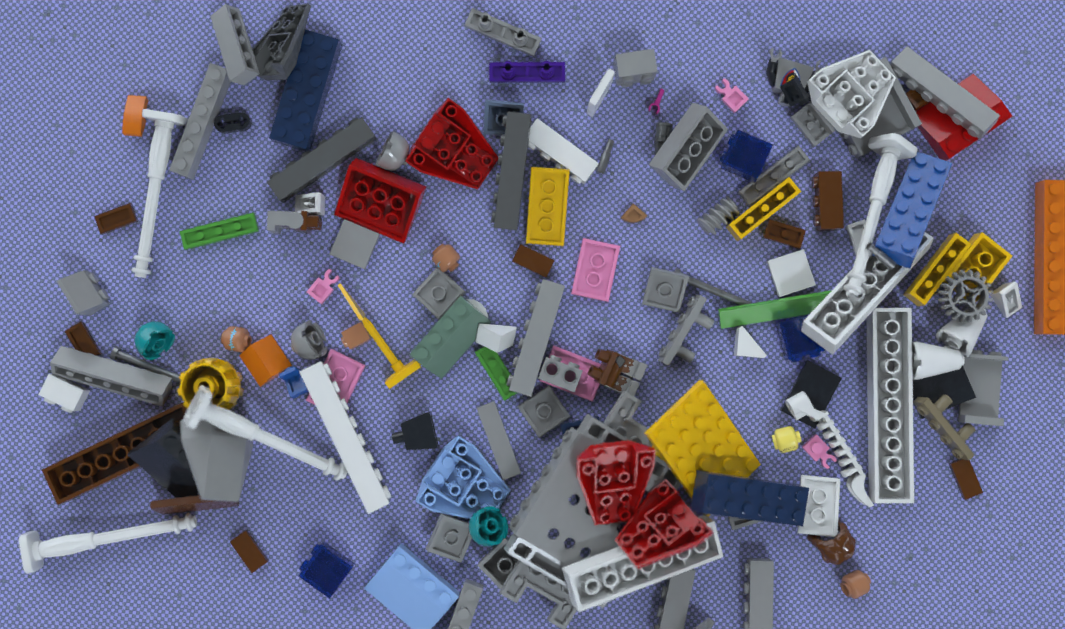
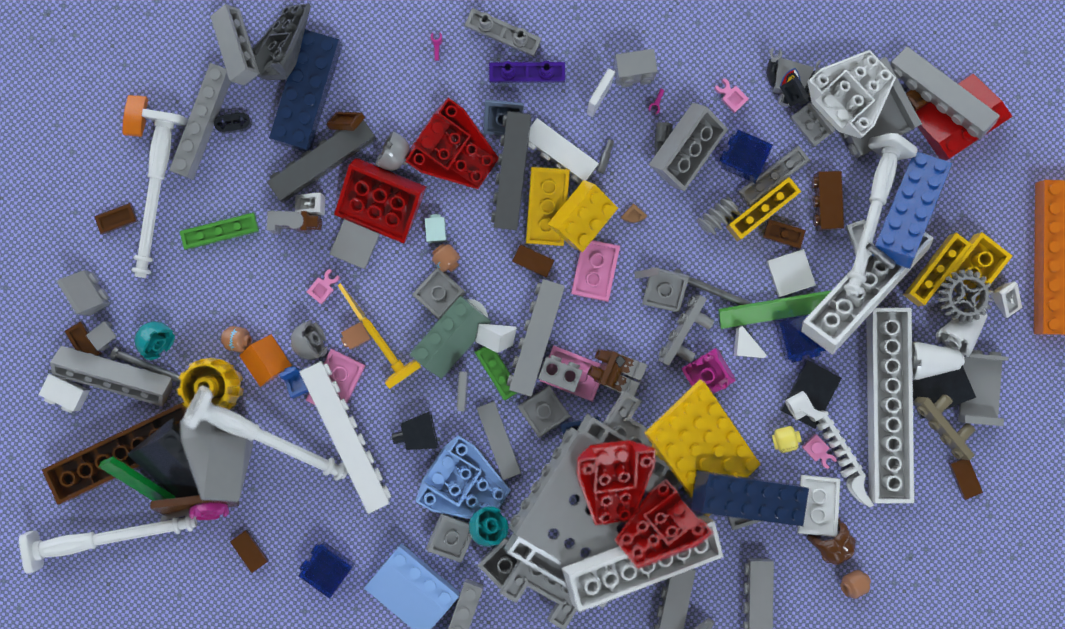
(102, 336): none -> light grey panel
(134, 479): none -> green tile
(176, 514): none -> light grey piece
(208, 511): none -> dark pink tile
(345, 121): none -> reddish brown tile
(435, 229): none -> light aqua brick
(436, 43): none -> dark pink hand
(462, 391): none -> light grey tile
(583, 215): none -> yellow brick
(647, 273): none -> light grey piece
(710, 369): none -> dark pink slope

